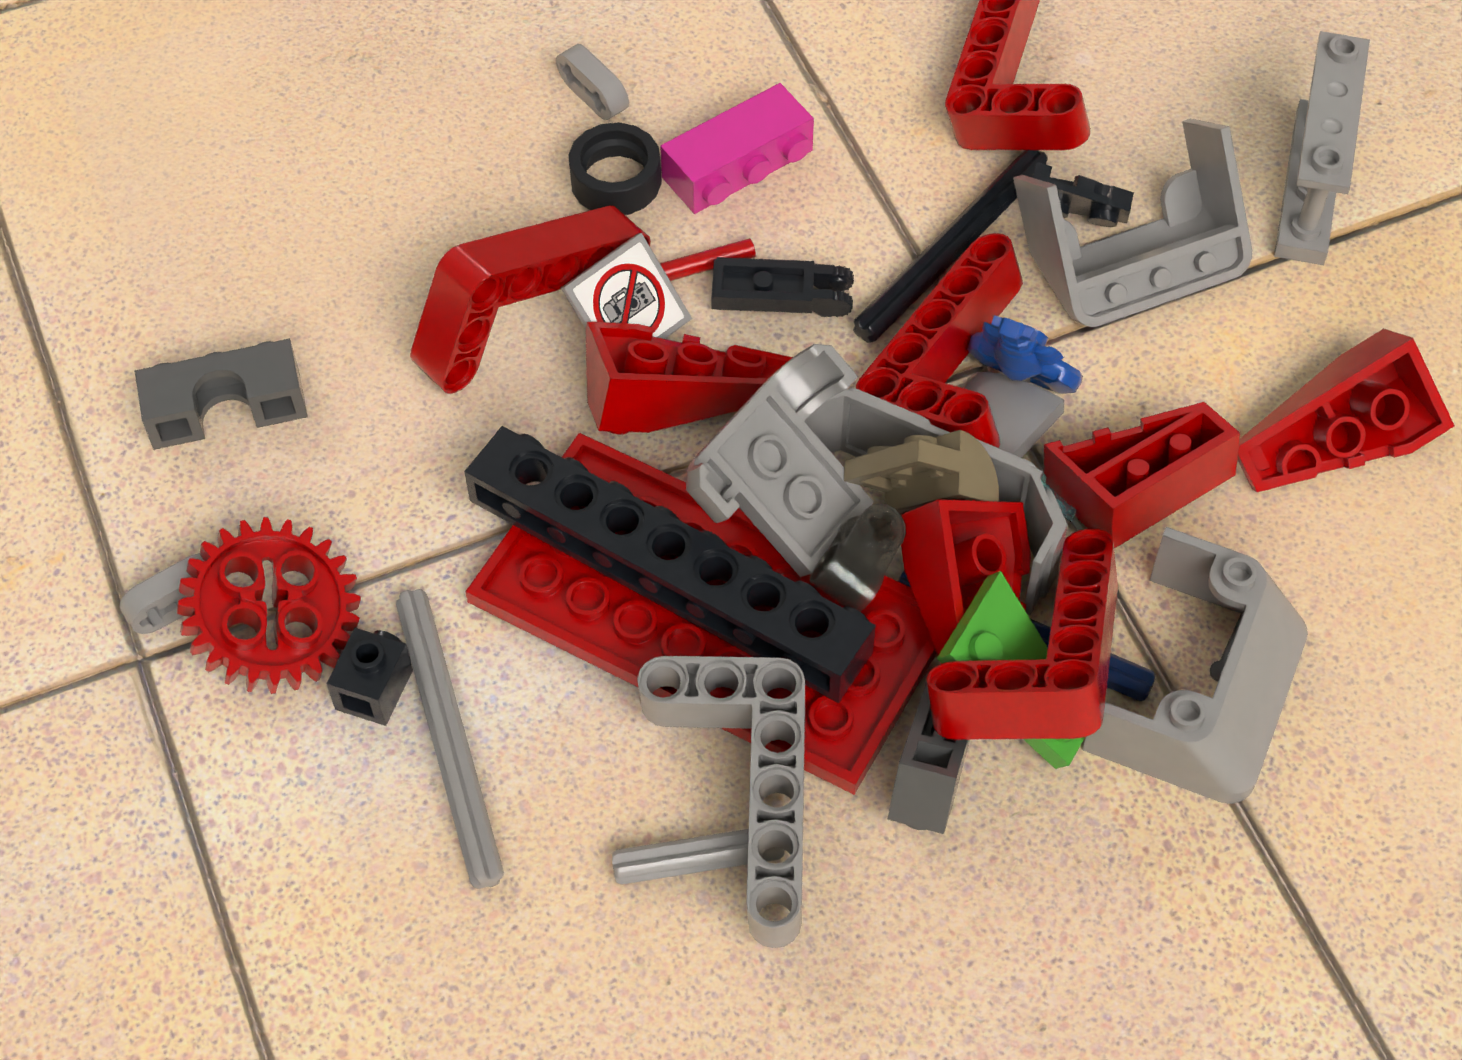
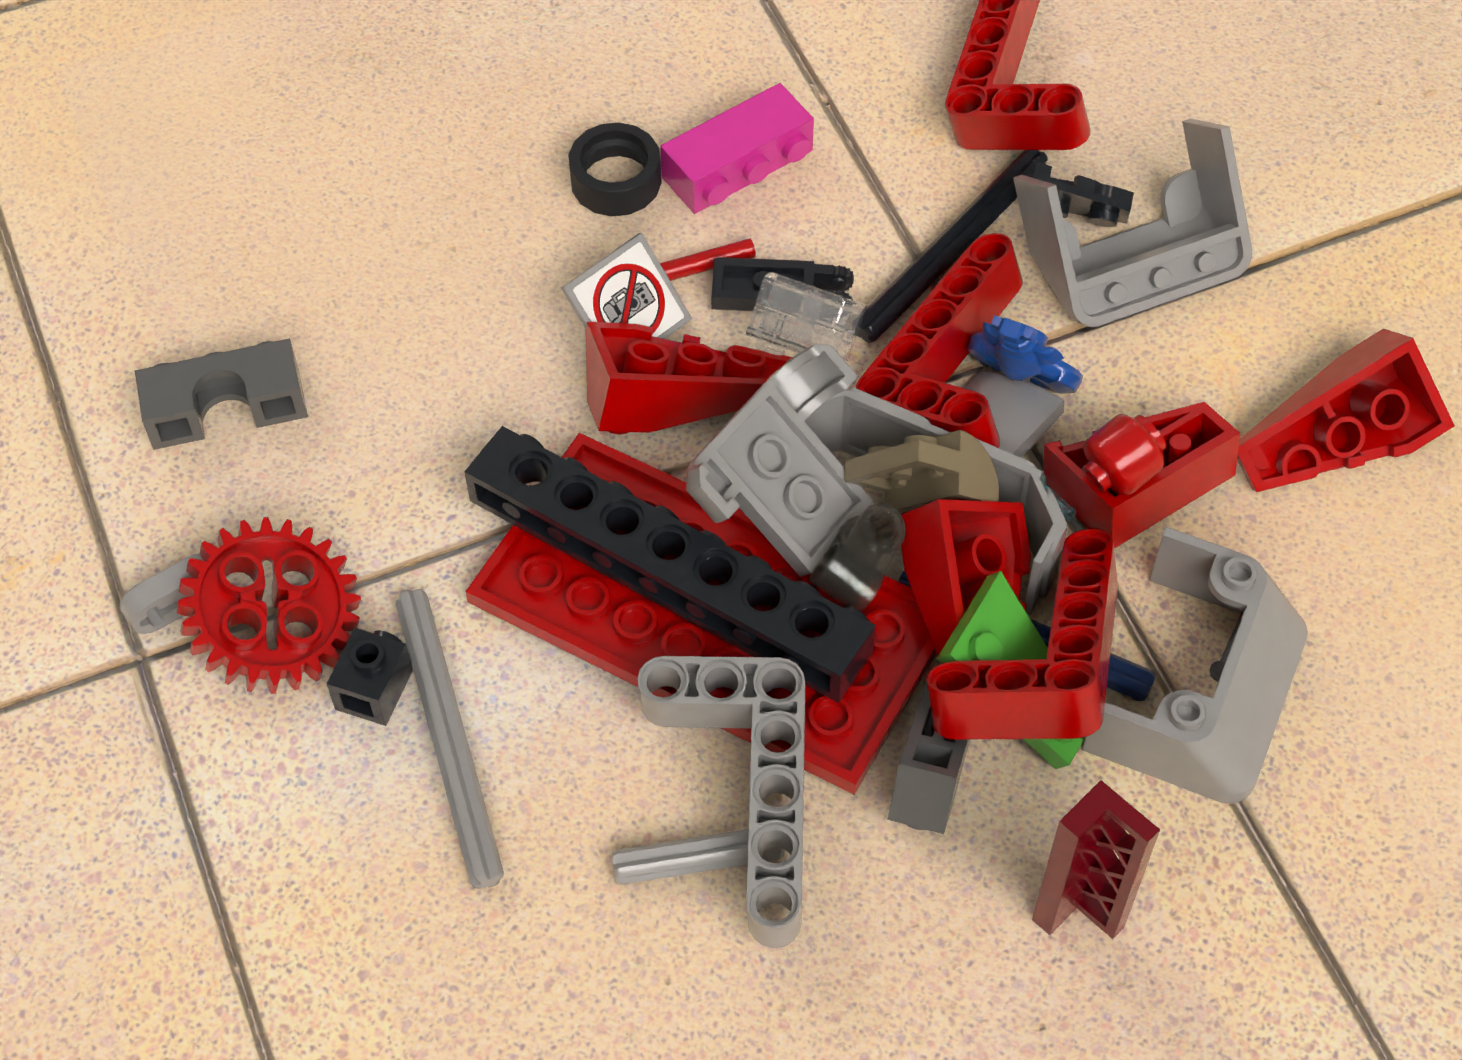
(500, 271): red beam -> none
(592, 81): light grey beam -> none
(801, 315): none -> clear brick
(1085, 858): none -> dark red fence
(1124, 454): none -> red head
(1322, 148): light grey fence -> none

